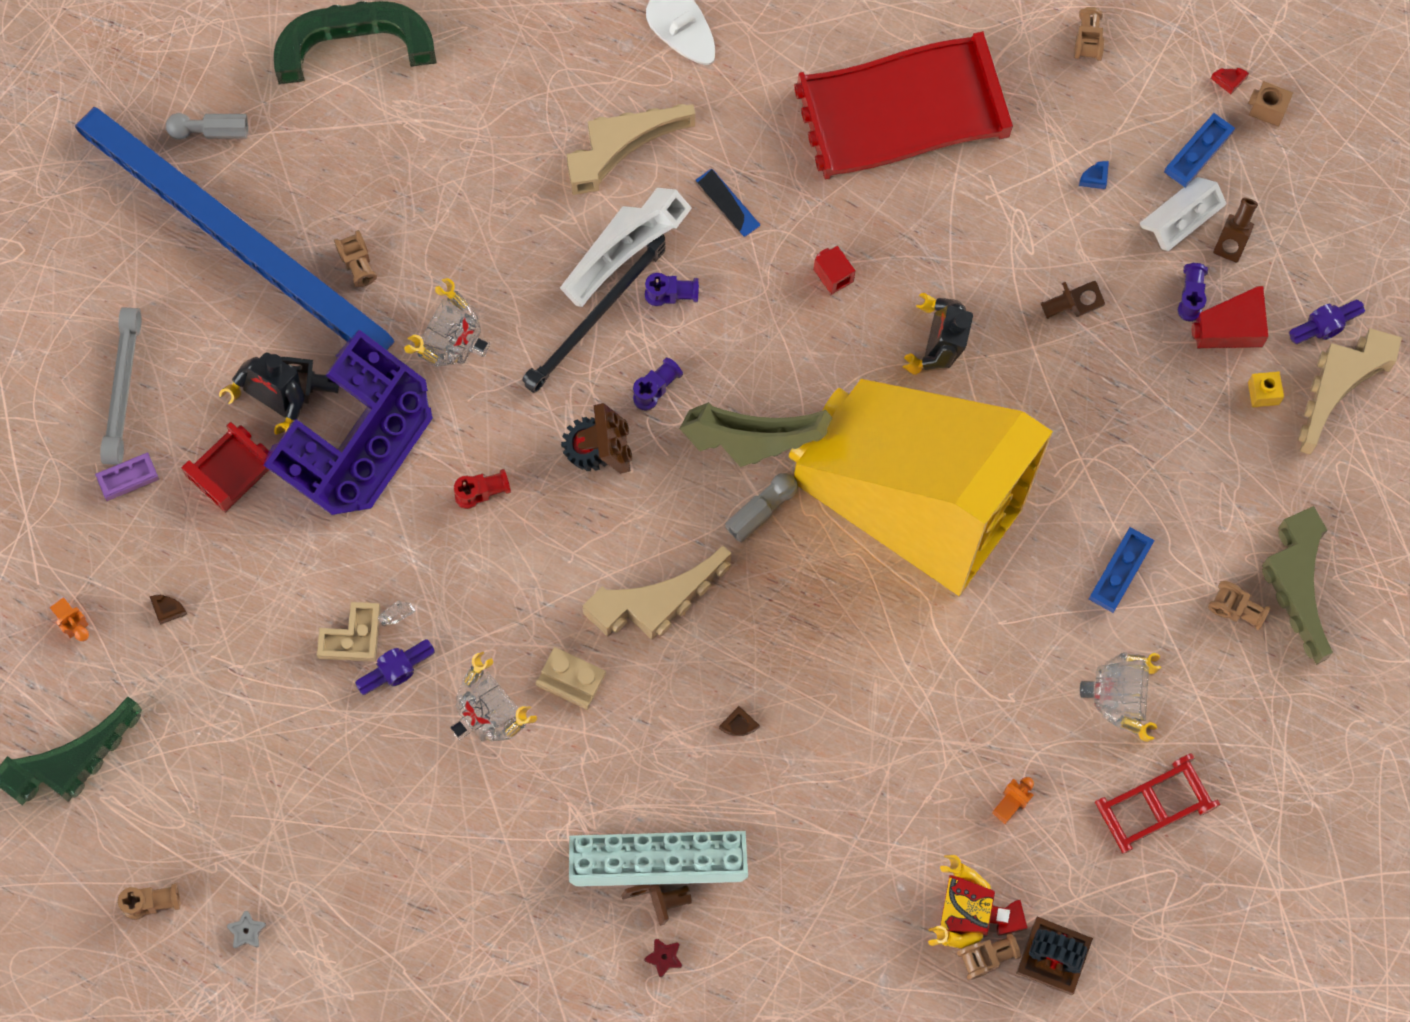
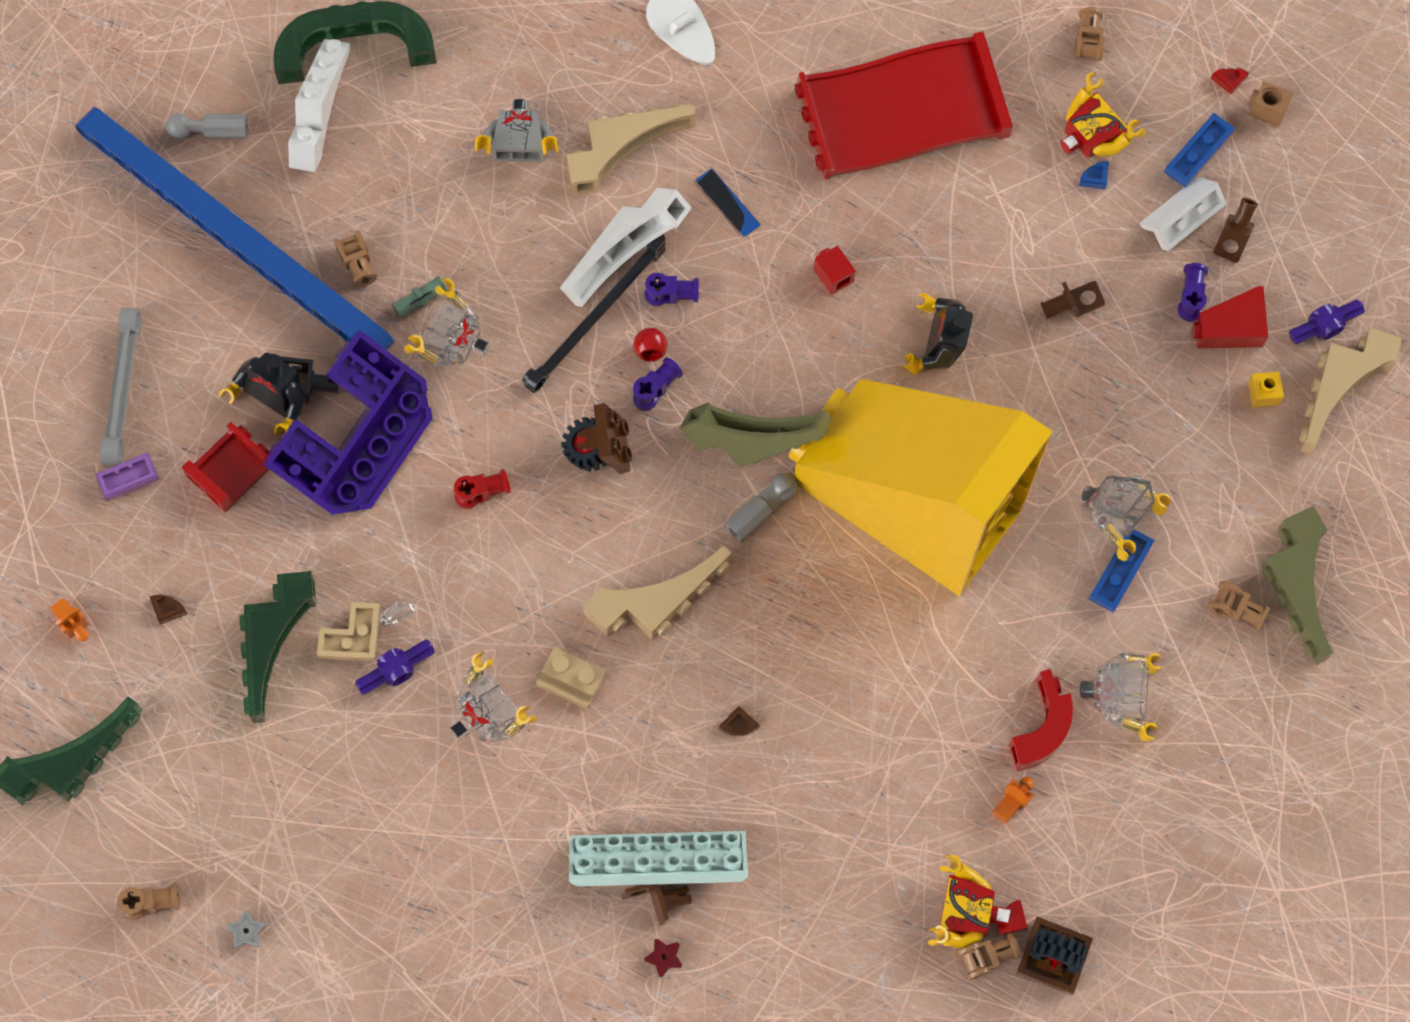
(266, 631): none -> clear green arch
(315, 104): none -> white arch
(418, 297): none -> sand green pin
(517, 136): none -> light grey torso
(650, 344): none -> red piece
(1040, 745): none -> red arch
(1095, 125): none -> torso
(1120, 506): none -> clear torso
(1181, 765): red piece -> none

